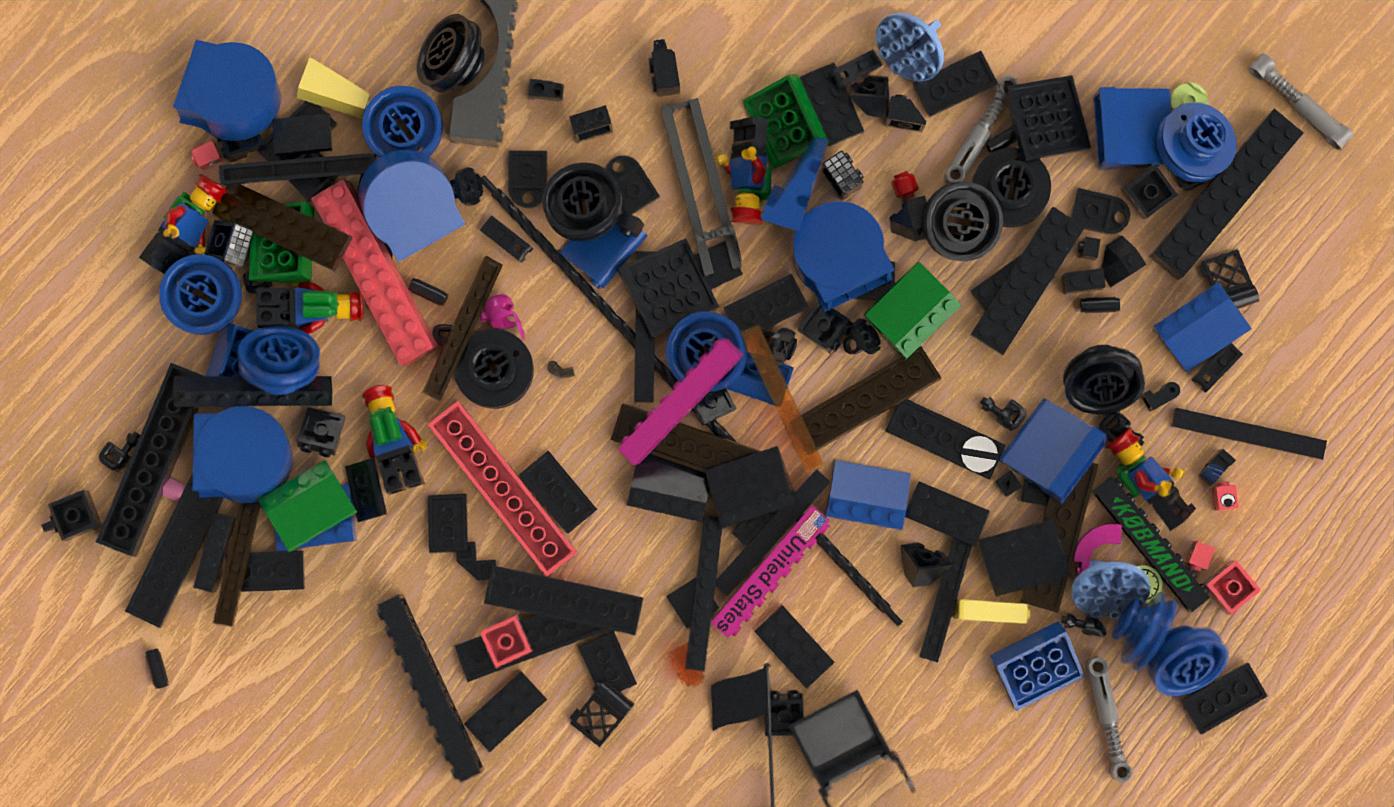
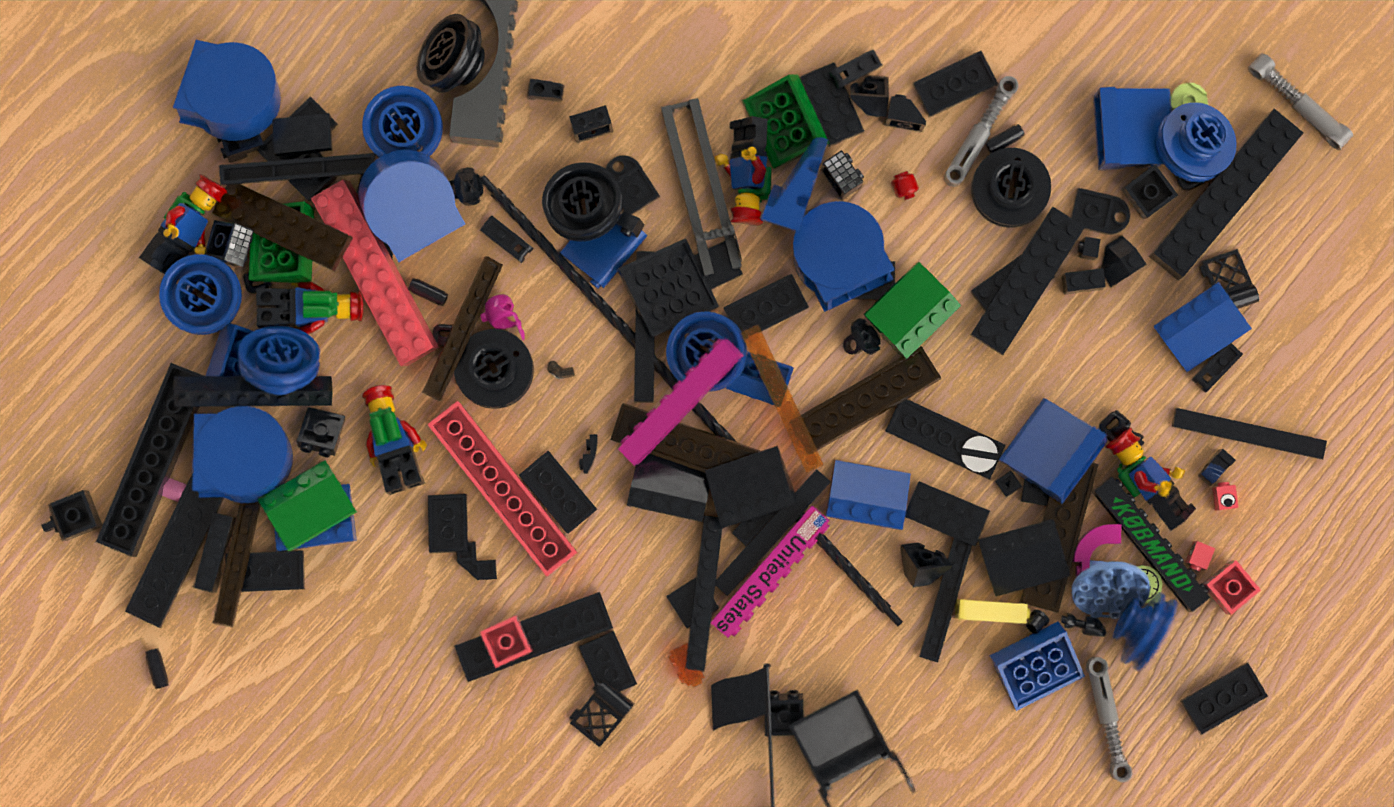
(121, 455): black piece -> none
(206, 155): coral brick -> none
(331, 90): light yellow slope -> none
(366, 490): black tile -> none
(430, 687): black brick -> none
(505, 711): black plate -> none
(527, 175): black tile -> none
(563, 600): black plate -> none
(588, 459): none -> black slope
(665, 70): black hinge -> none
(714, 406): black tile -> none
(782, 344): black tile -> none
(794, 646): black plate -> none
(825, 328): black plate -> none
(909, 219): black slope -> none
(910, 46): light blue bracket -> none
(981, 210): black wheel -> none
(1004, 415): black piece -> none
(1037, 621): none -> black piece
(1047, 118): black plate -> none
(1100, 305): black piece -> none
(1103, 380): black wheel -> none
(1165, 394): black leg -> none
(1187, 660): blue wheel -> none

